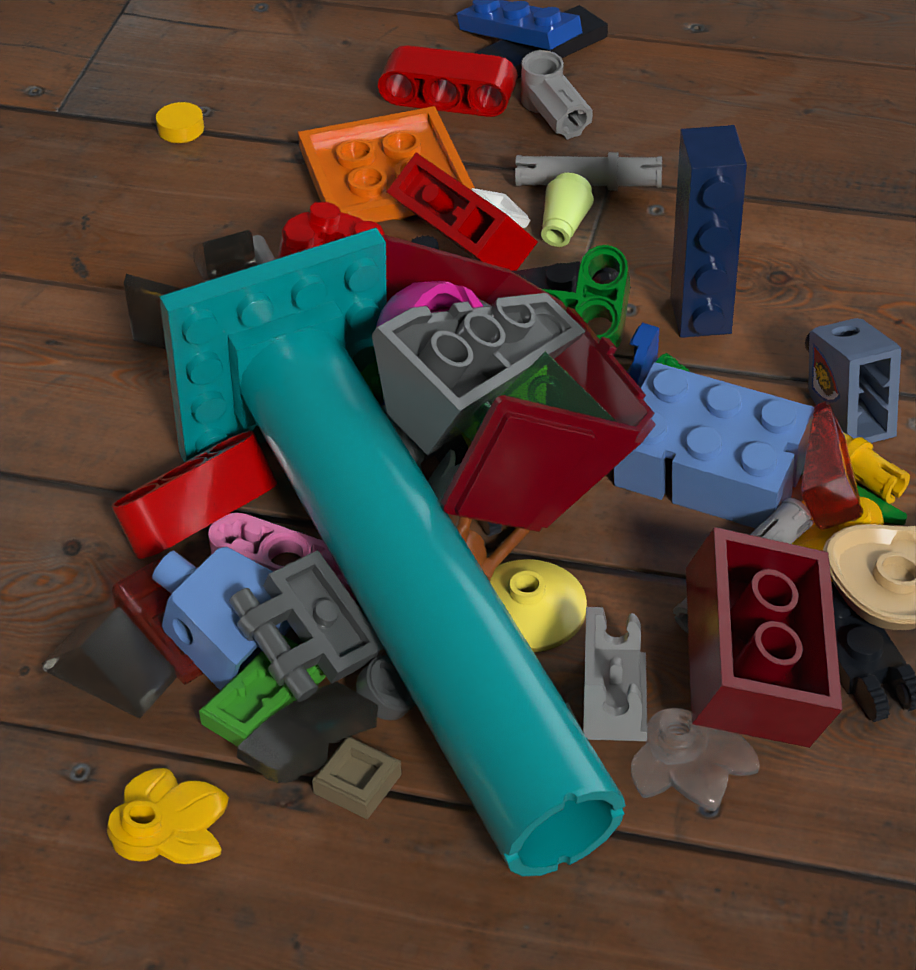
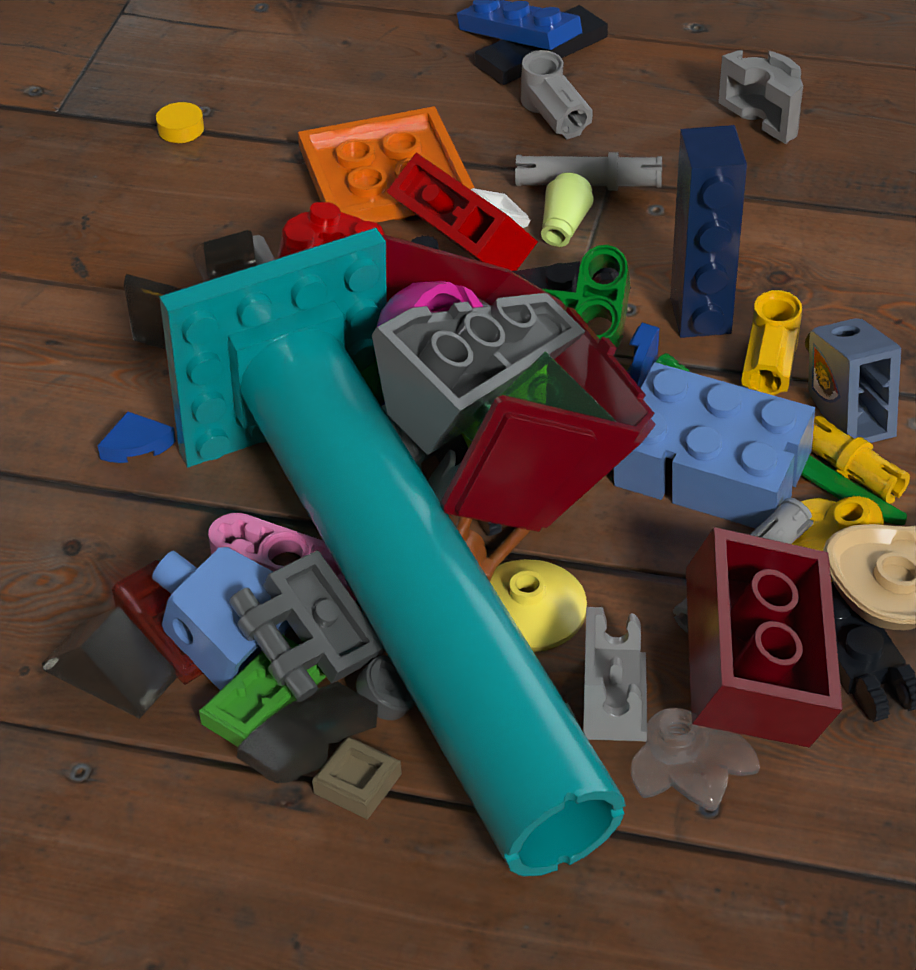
(134, 437): none -> blue tile
(167, 819): yellow plate -> none
(194, 494): red beam -> none
(448, 80): red beam -> none
(763, 90): none -> light grey cylinder
(772, 342): none -> yellow piece
(828, 473): clear red slope -> none

